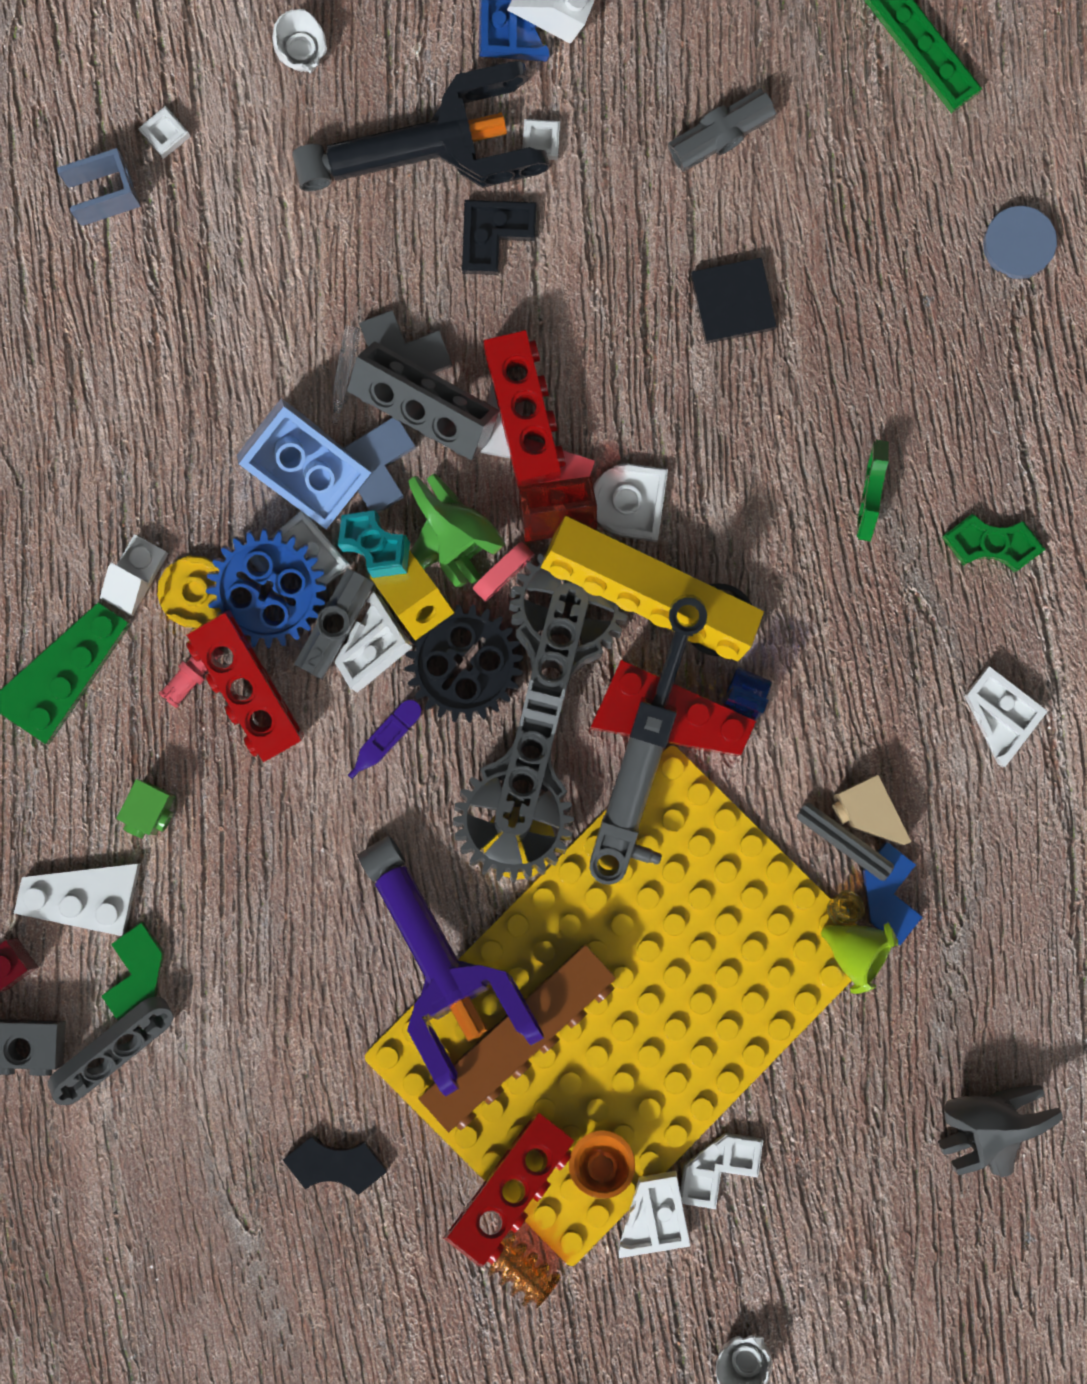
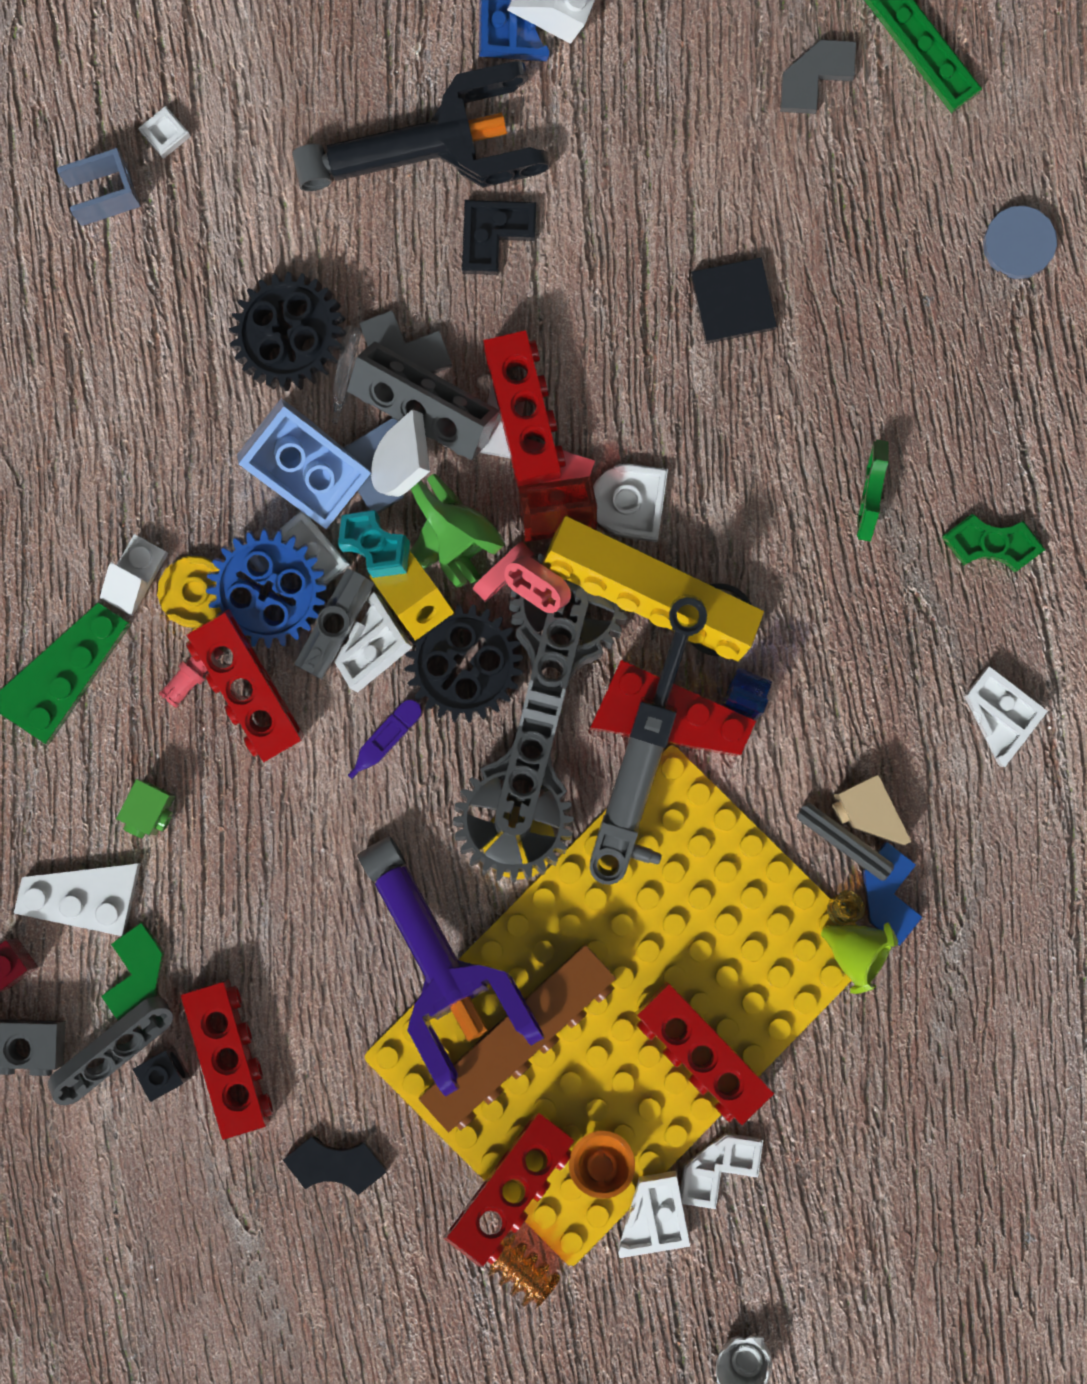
(161, 1074): none -> black brick
(231, 1116): none -> red brick
(257, 340): none -> black gear
(299, 40): white hair -> none
(401, 456): none -> white tile
(537, 584): none -> coral beam
(542, 136): white tile -> none
(722, 130): dark grey piece -> none
(750, 1090): none -> red brick
(824, 62): none -> dark grey tile
(994, 1128): dark grey piece -> none

